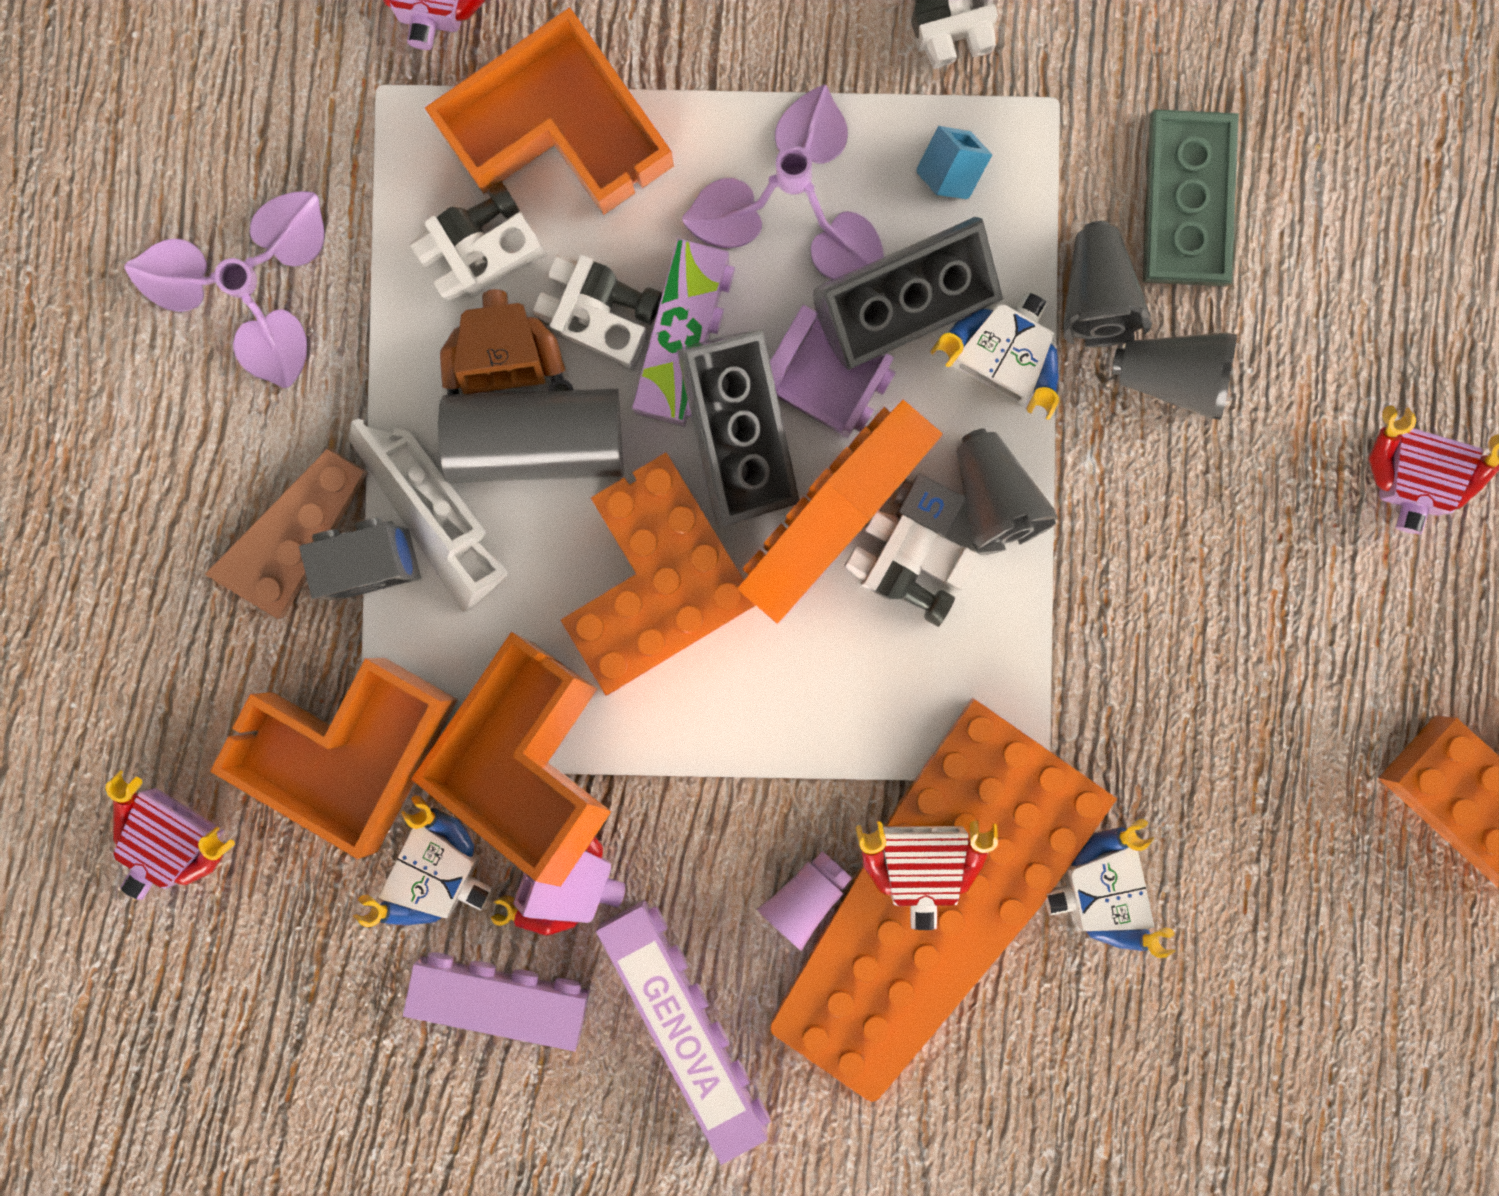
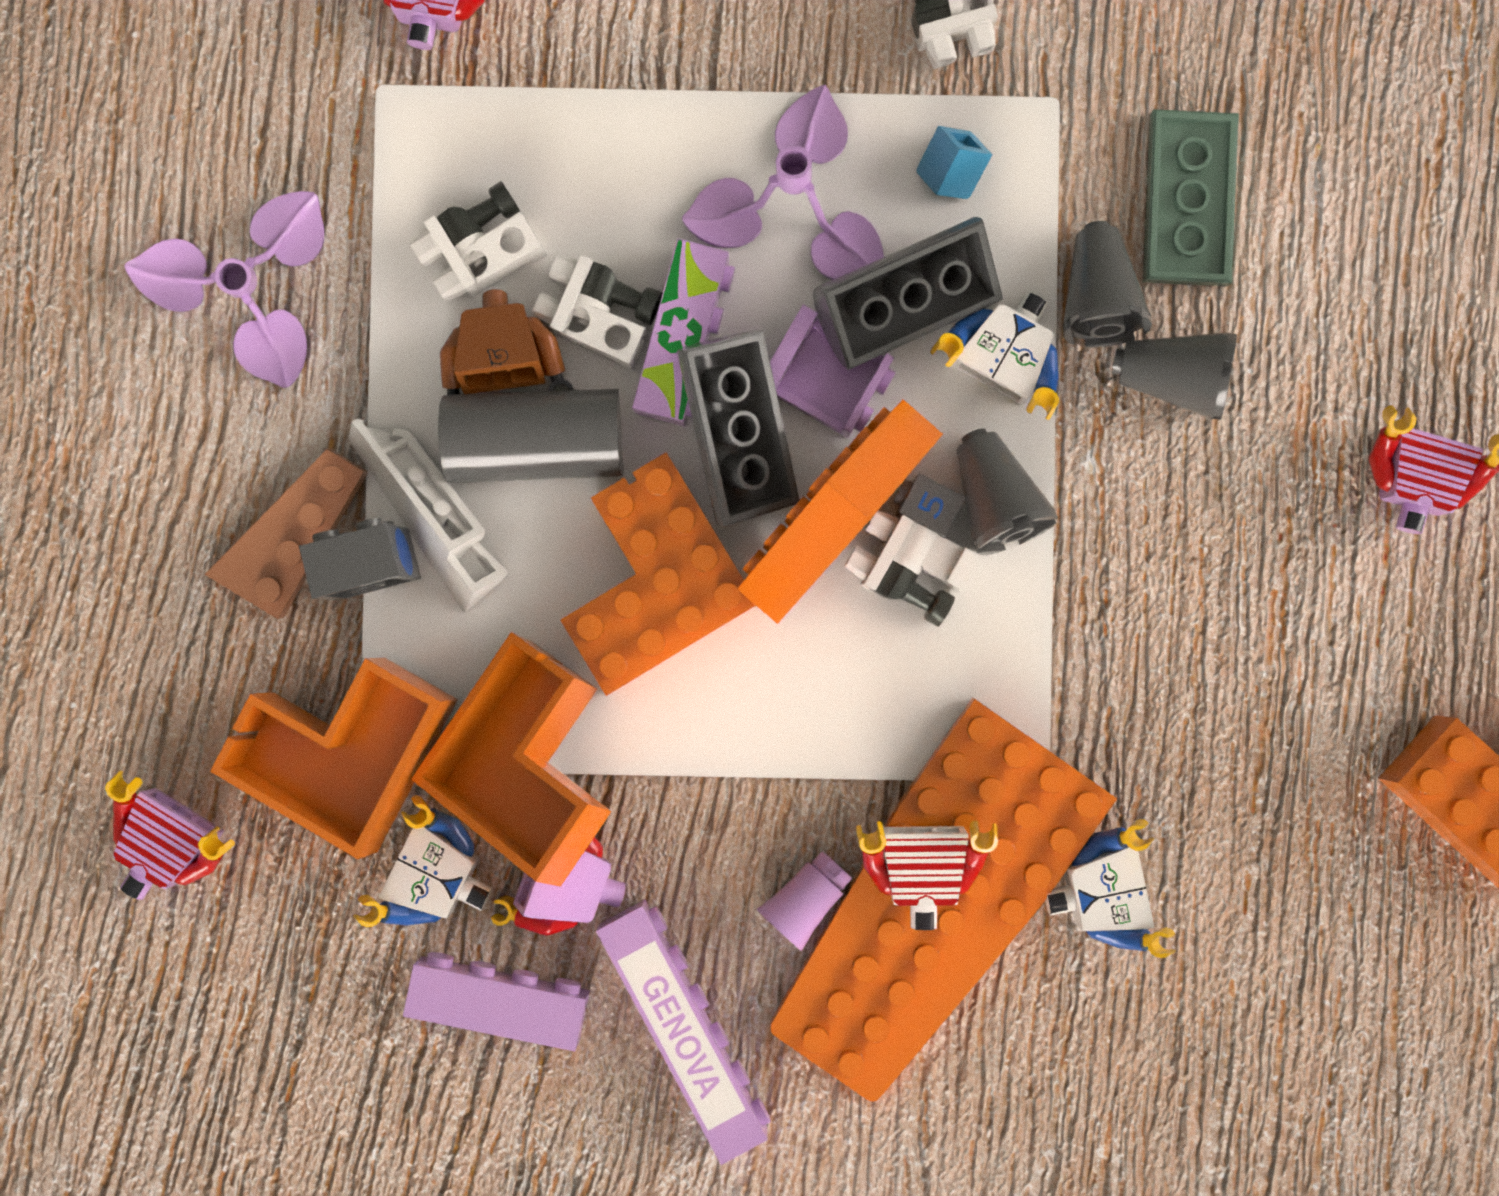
(551, 94): orange piece -> none

